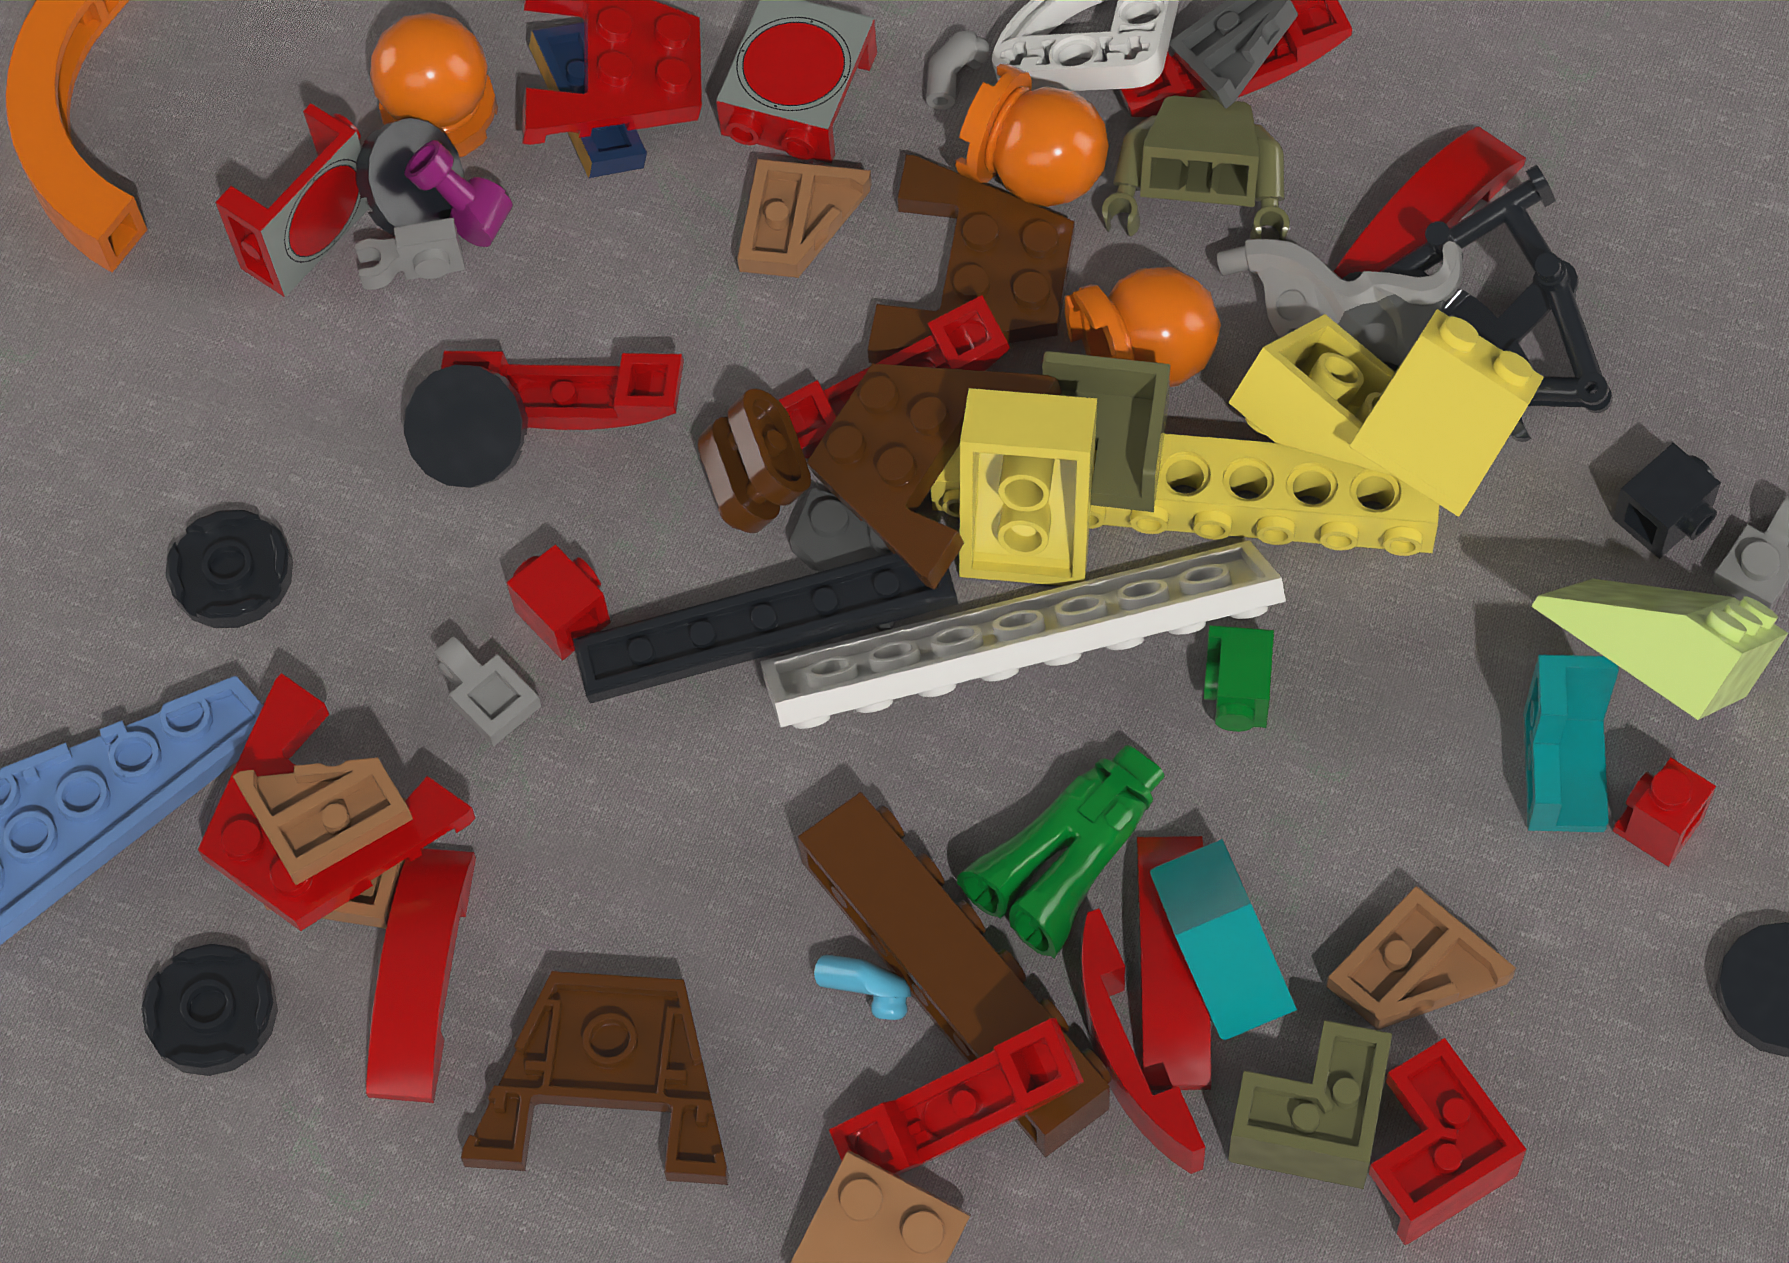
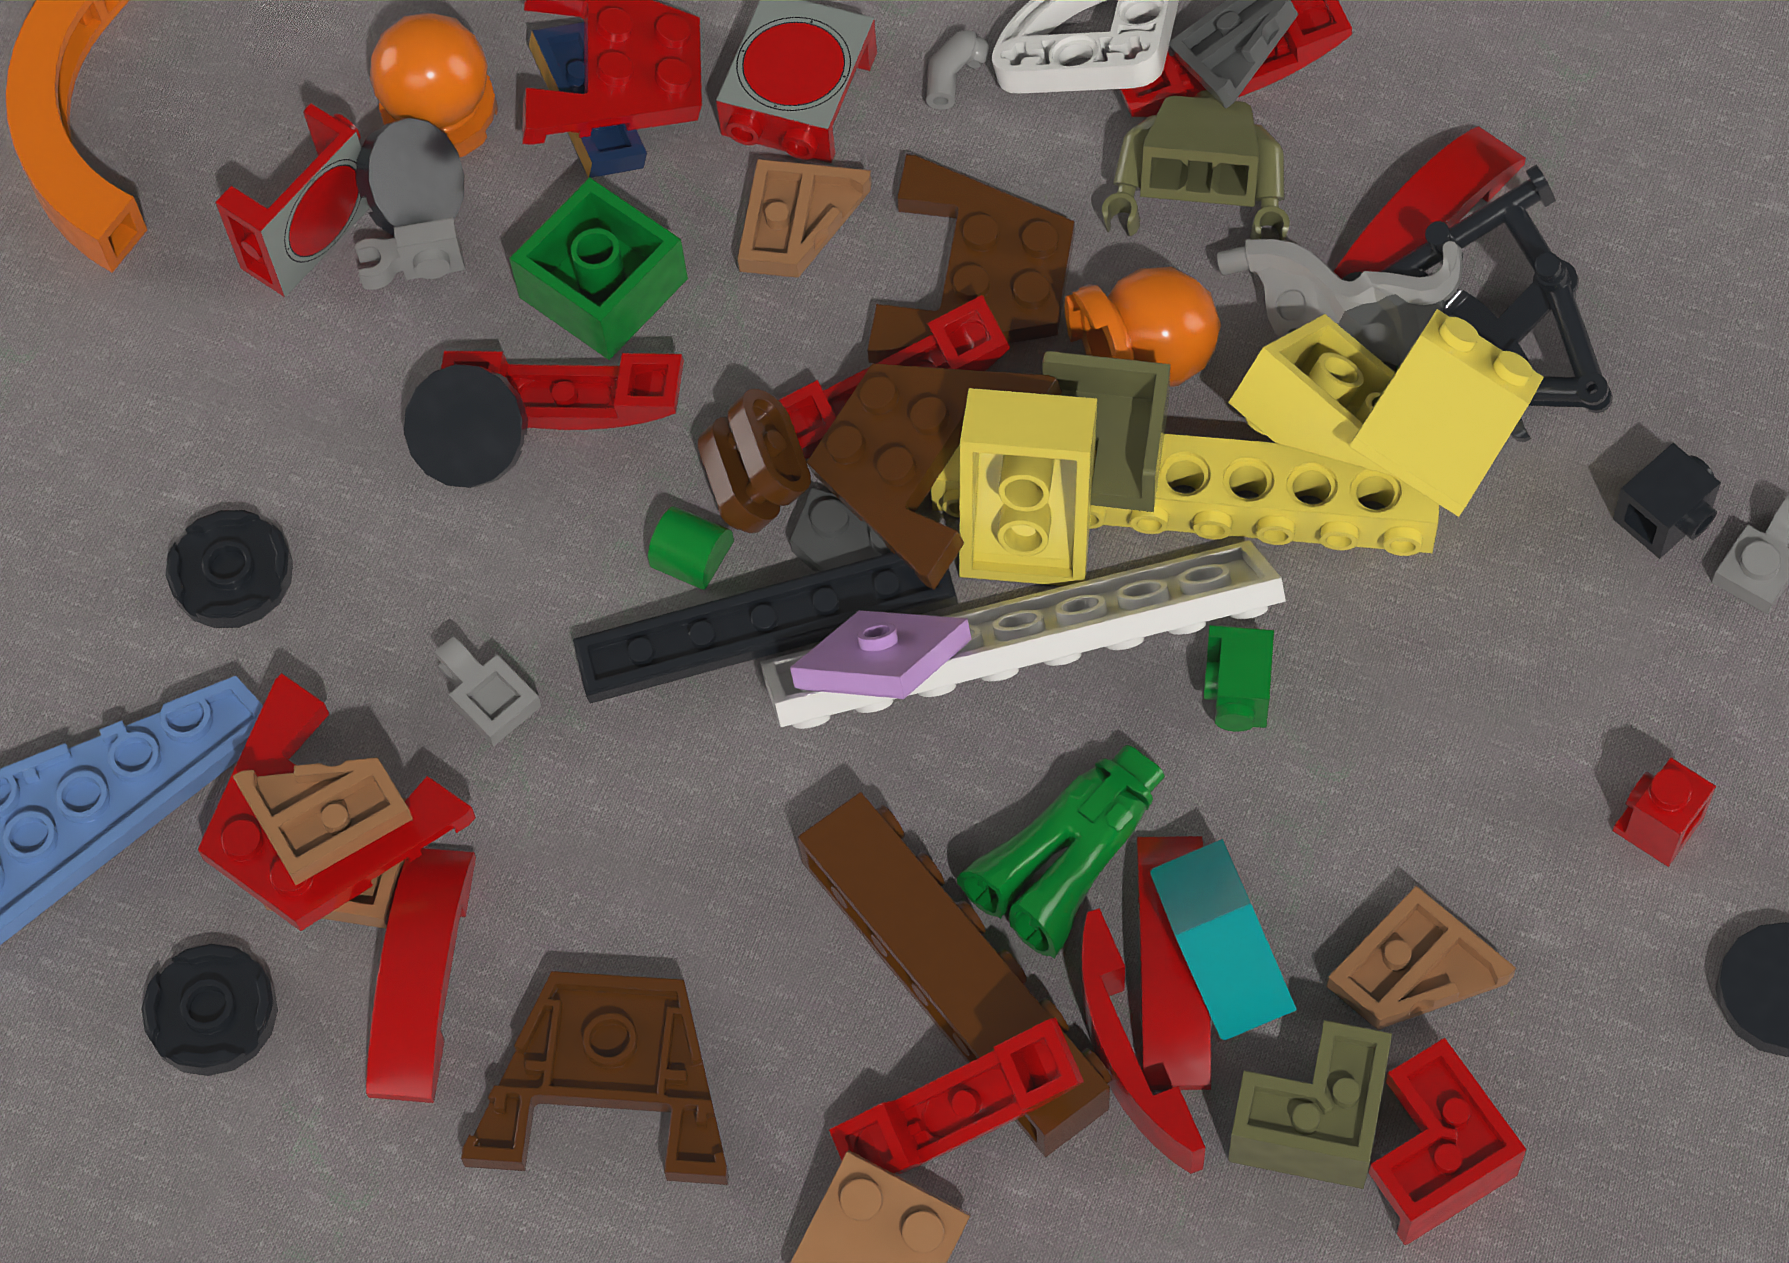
(477, 204): magenta leg -> none
(558, 599): red brick -> none
(599, 268): none -> green brick
(688, 547): none -> green brick
(864, 977): medium azure arm -> none
(881, 654): none -> lavender plate
(1039, 141): orange tile -> none
(1567, 743): teal panel -> none
(1680, 643): yellowish green slope -> none

